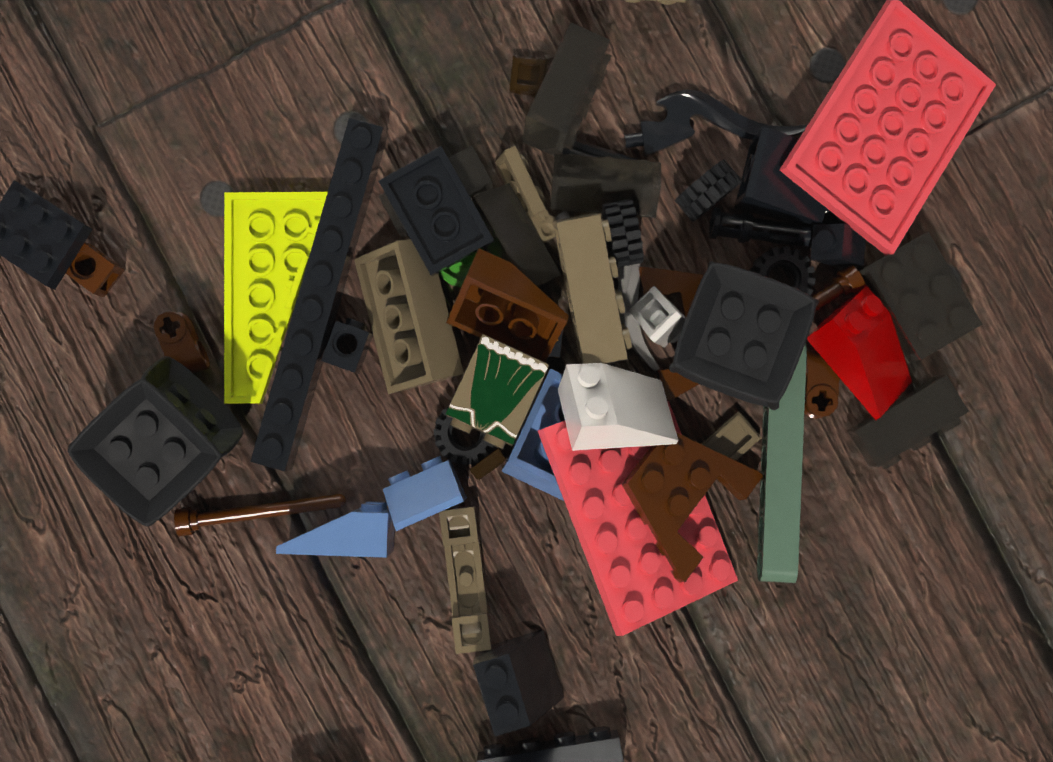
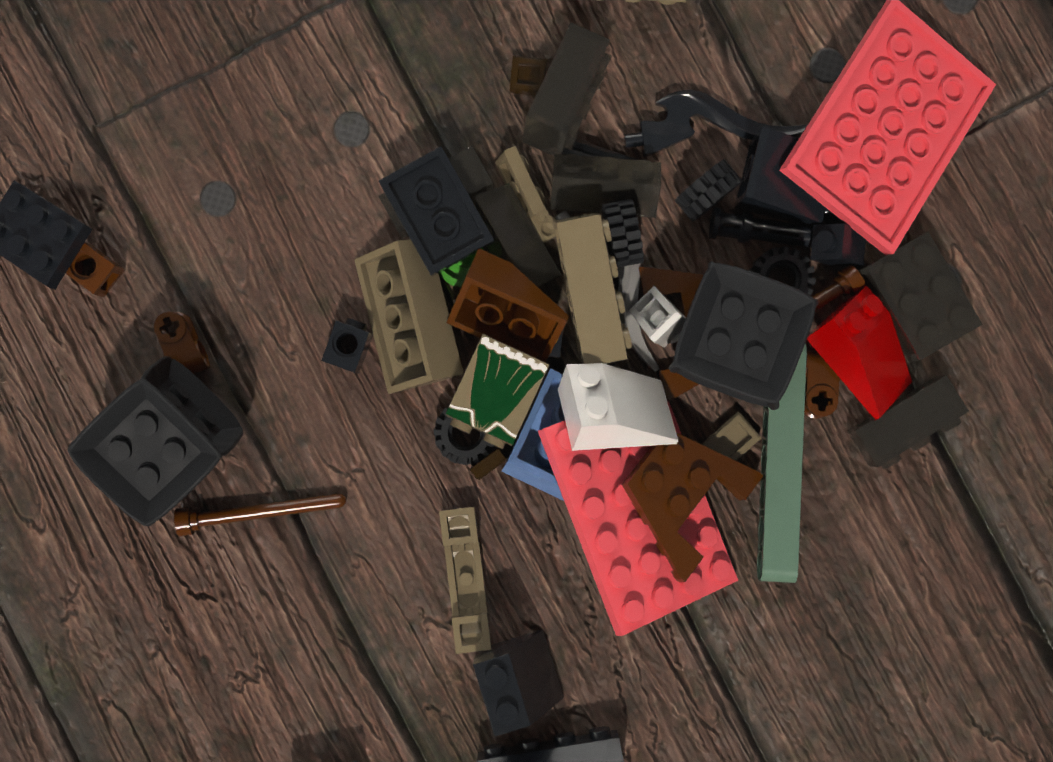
(264, 266): neon yellow wing -> none
(319, 295): black brick -> none
(356, 534): medium blue slope -> none
(423, 493): medium blue slope -> none

